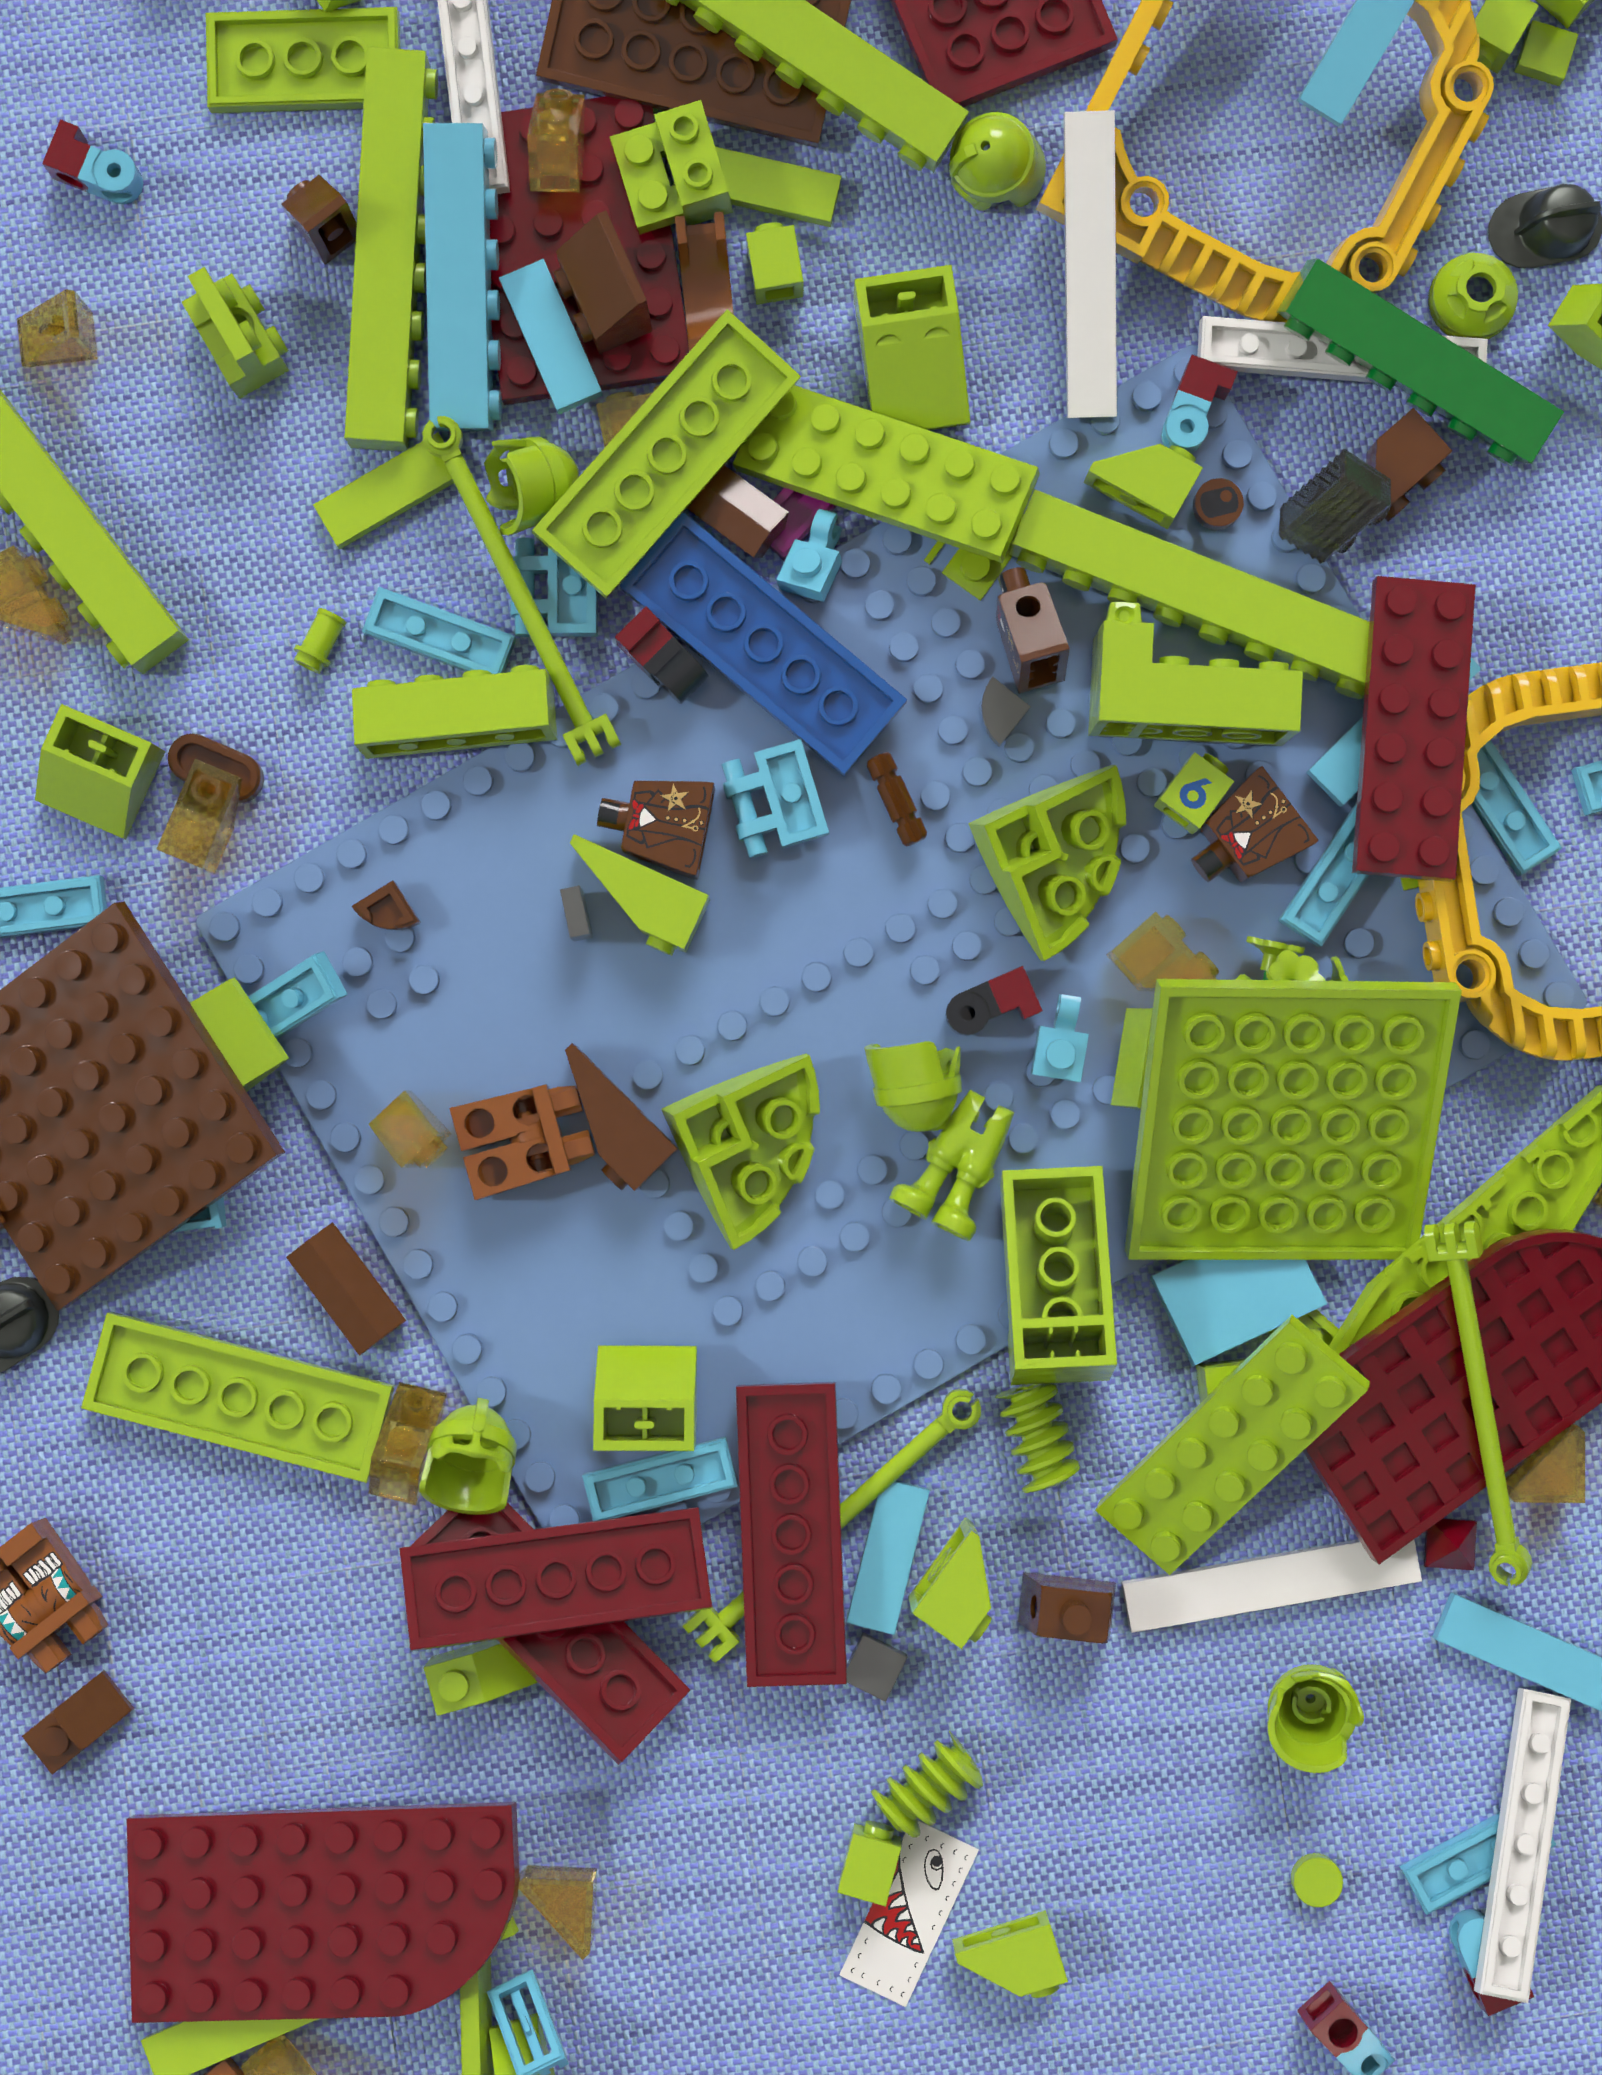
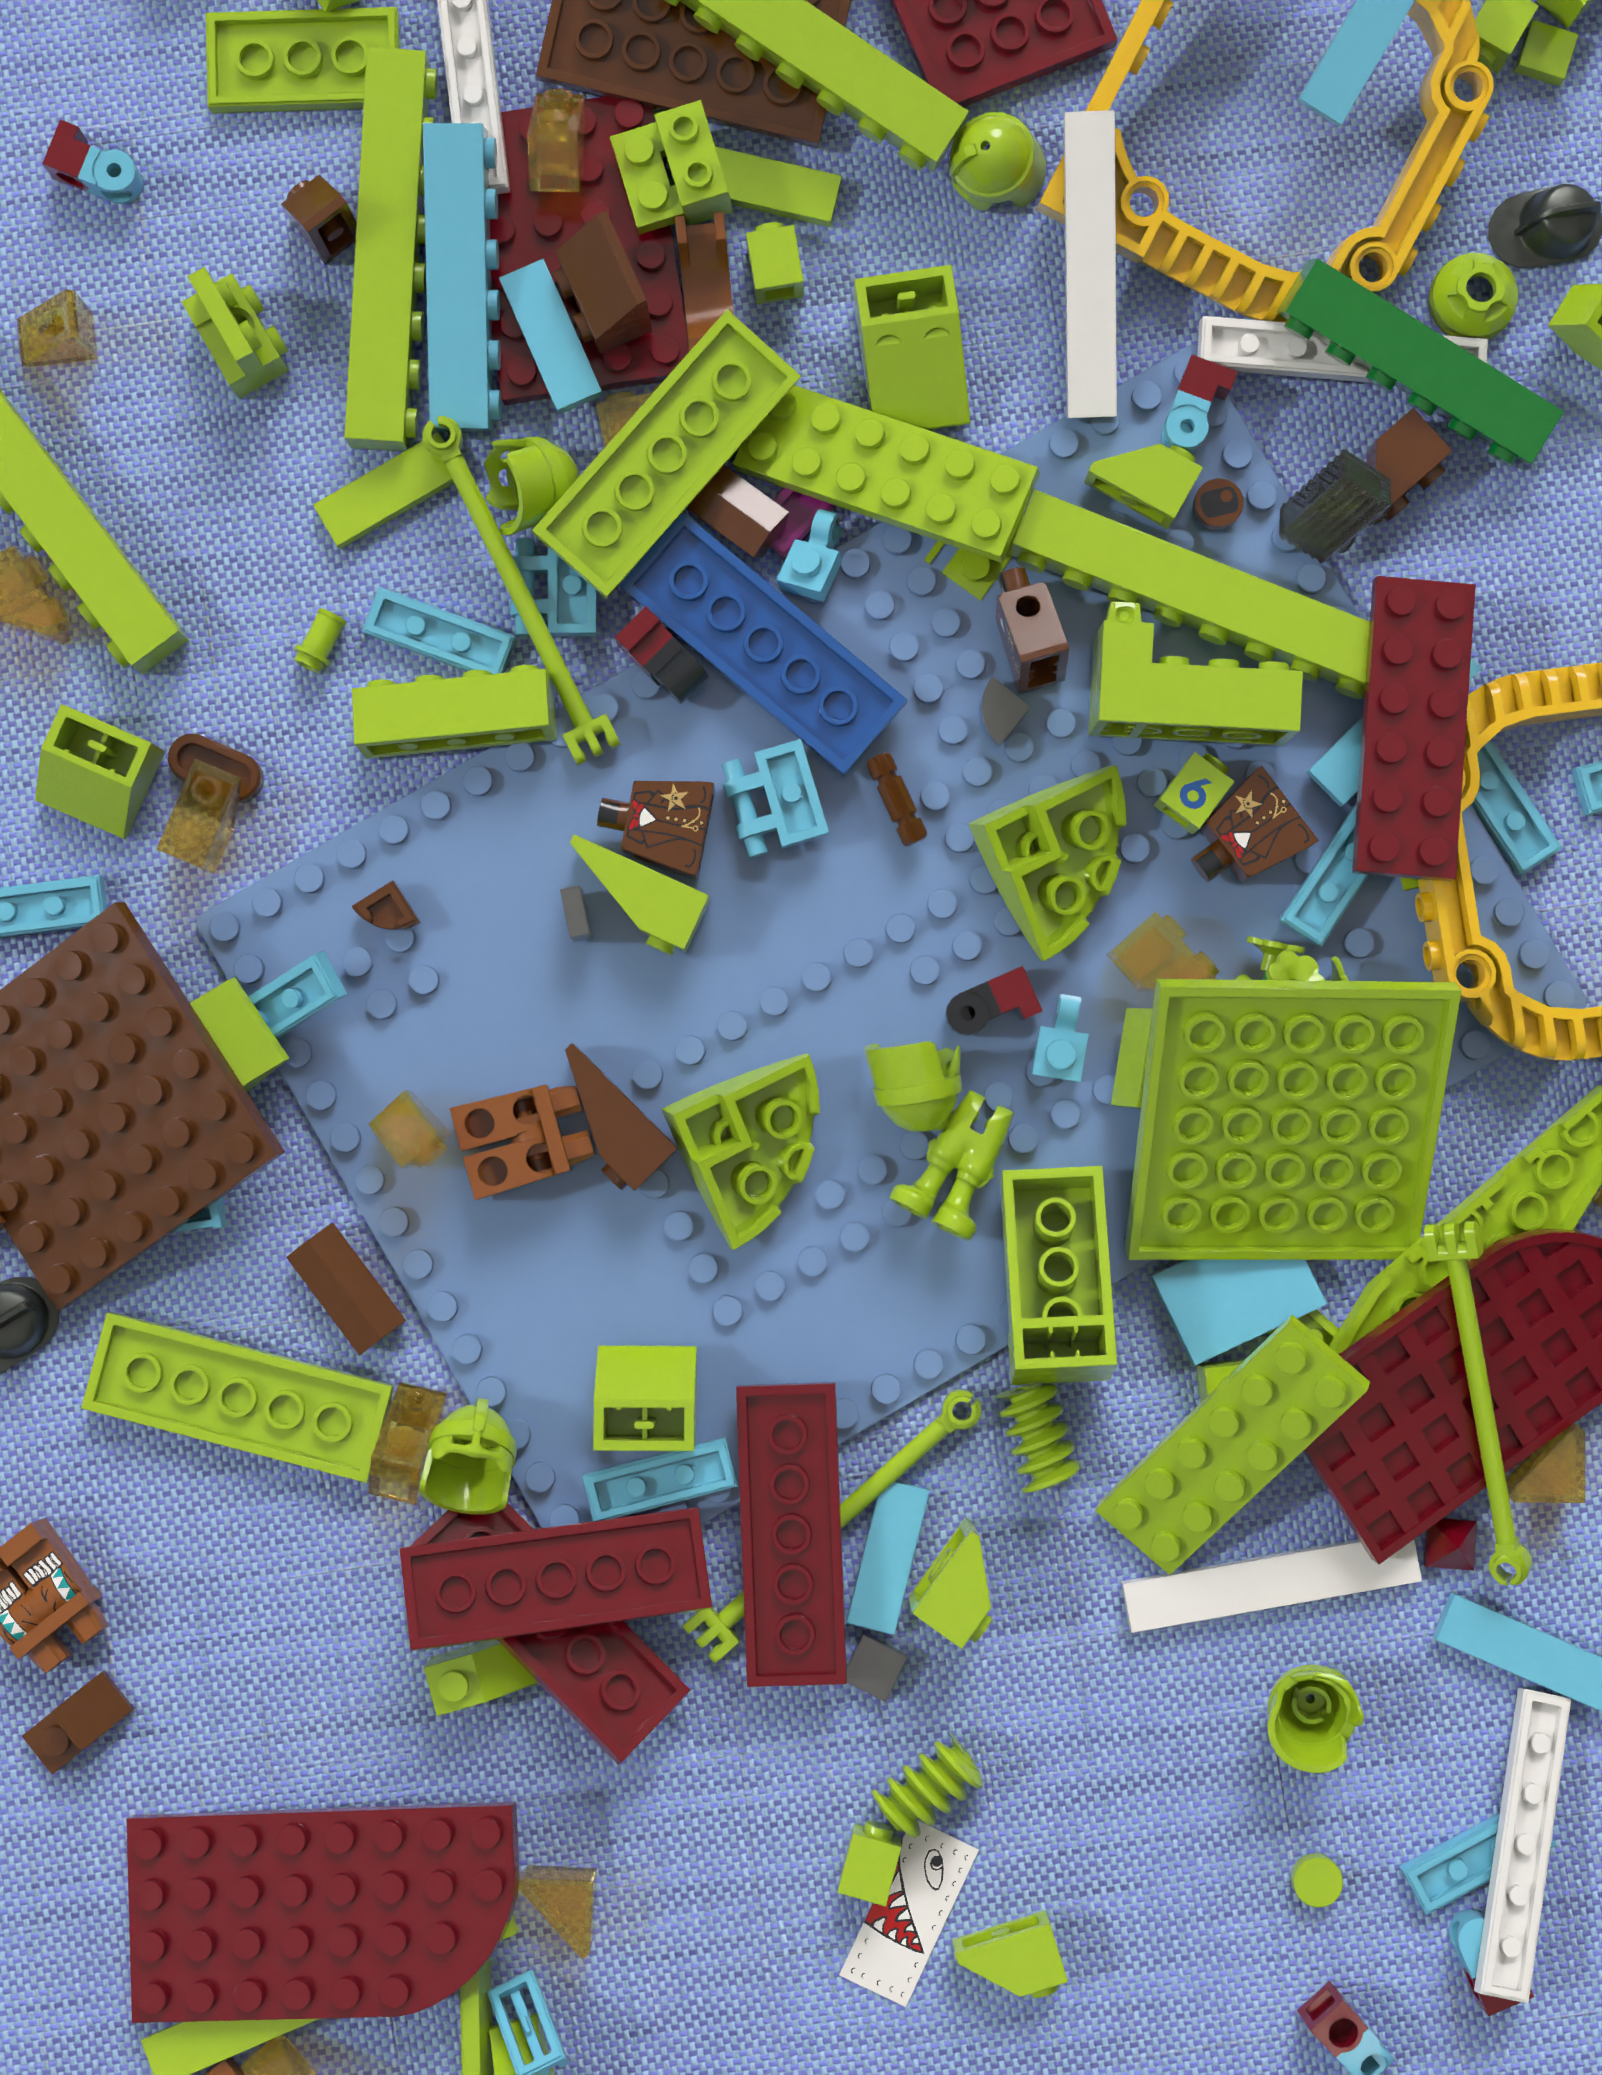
(1067, 1607): reddish brown torso -> none

